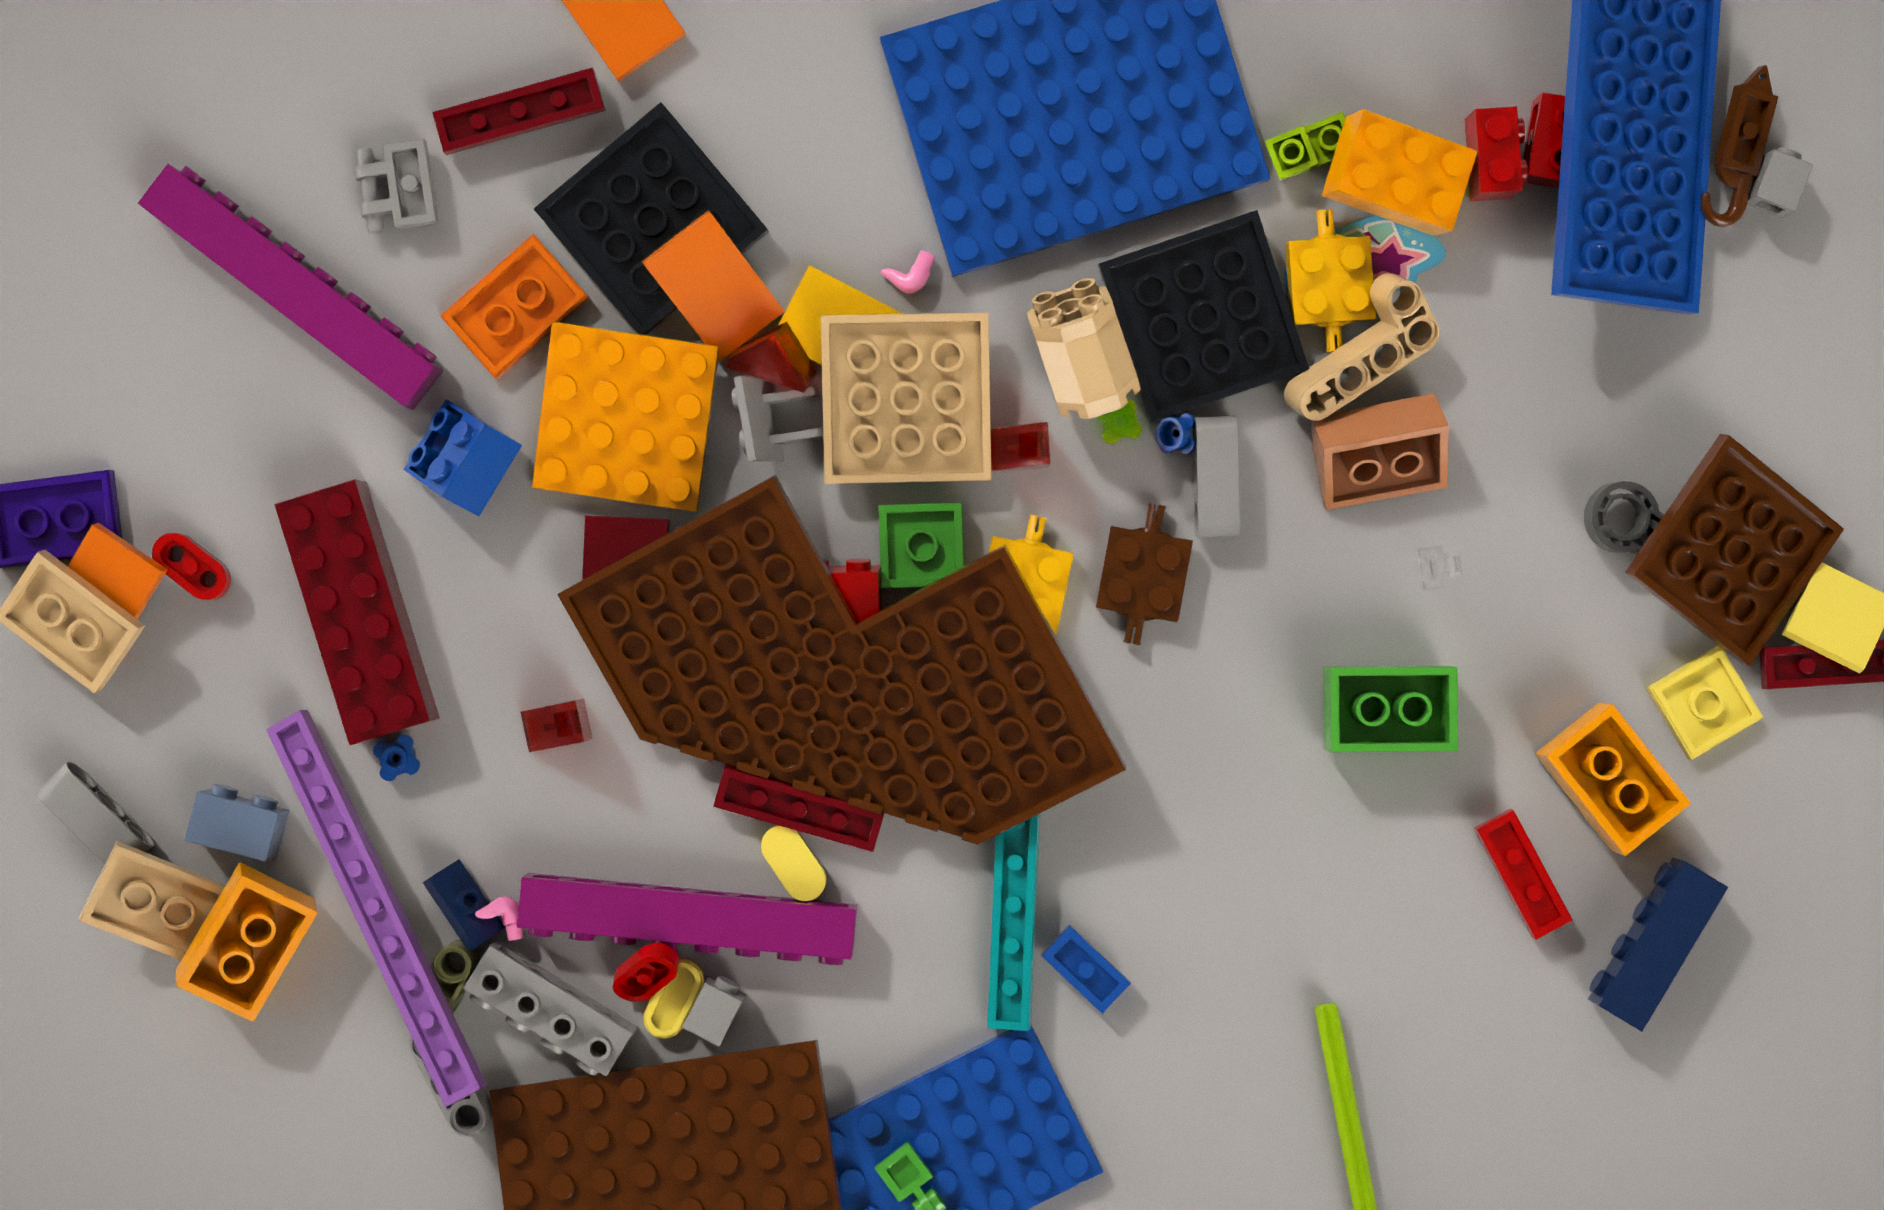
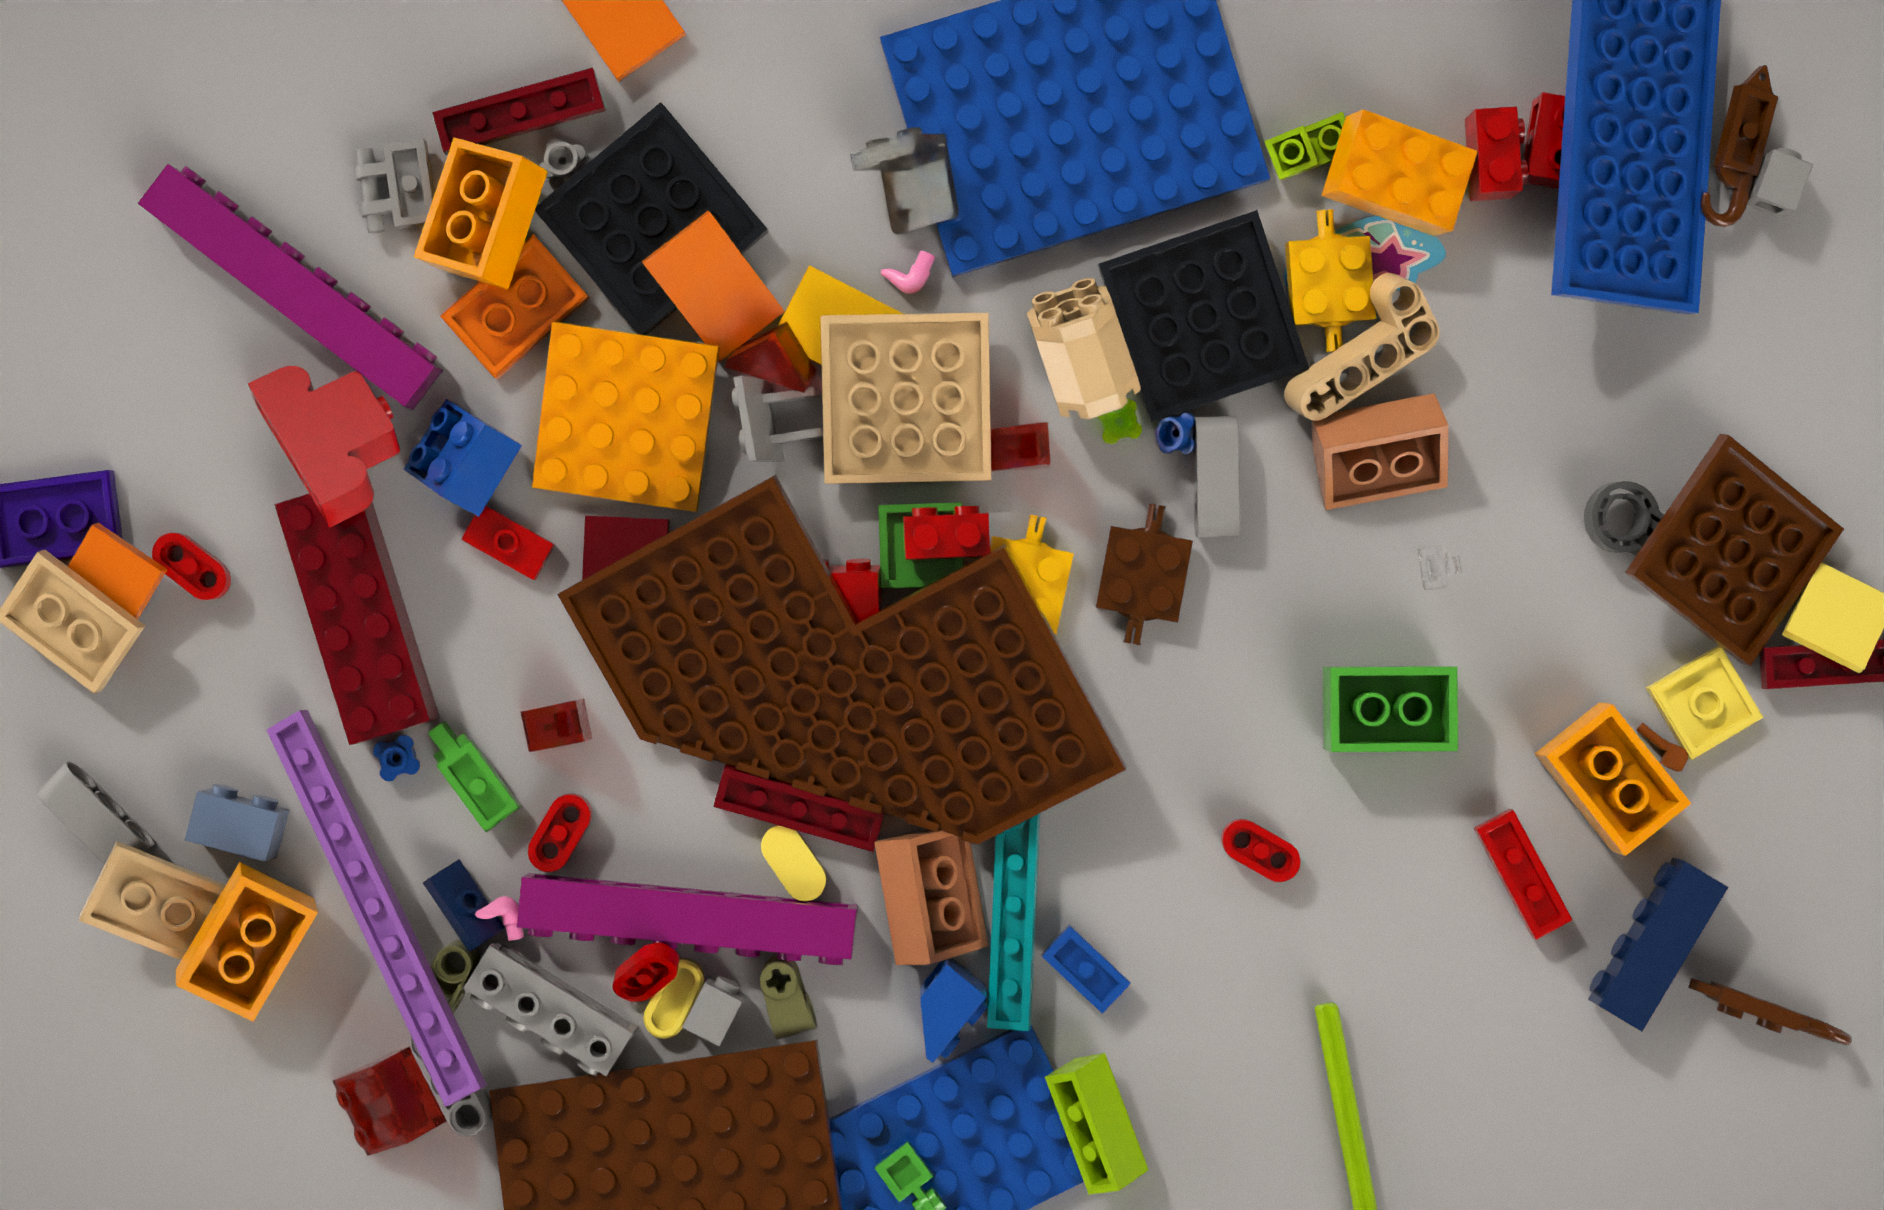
(328, 435): none -> red brick
(388, 1102): none -> clear red slope
(472, 777): none -> bright green hinge
(481, 213): none -> light orange brick
(508, 542): none -> red plate
(557, 149): none -> light grey plate
(560, 831): none -> red plate
(789, 1003): none -> olive piece
(914, 178): none -> clear smoke bracket
(930, 896): none -> nougat slope
(946, 536): none -> red brick
(948, 1001): none -> blue slope
(1096, 1124): none -> lime brick
(1259, 849): none -> red plate
(1674, 755): none -> dark orange hand
(1769, 1014): none -> reddish brown plate

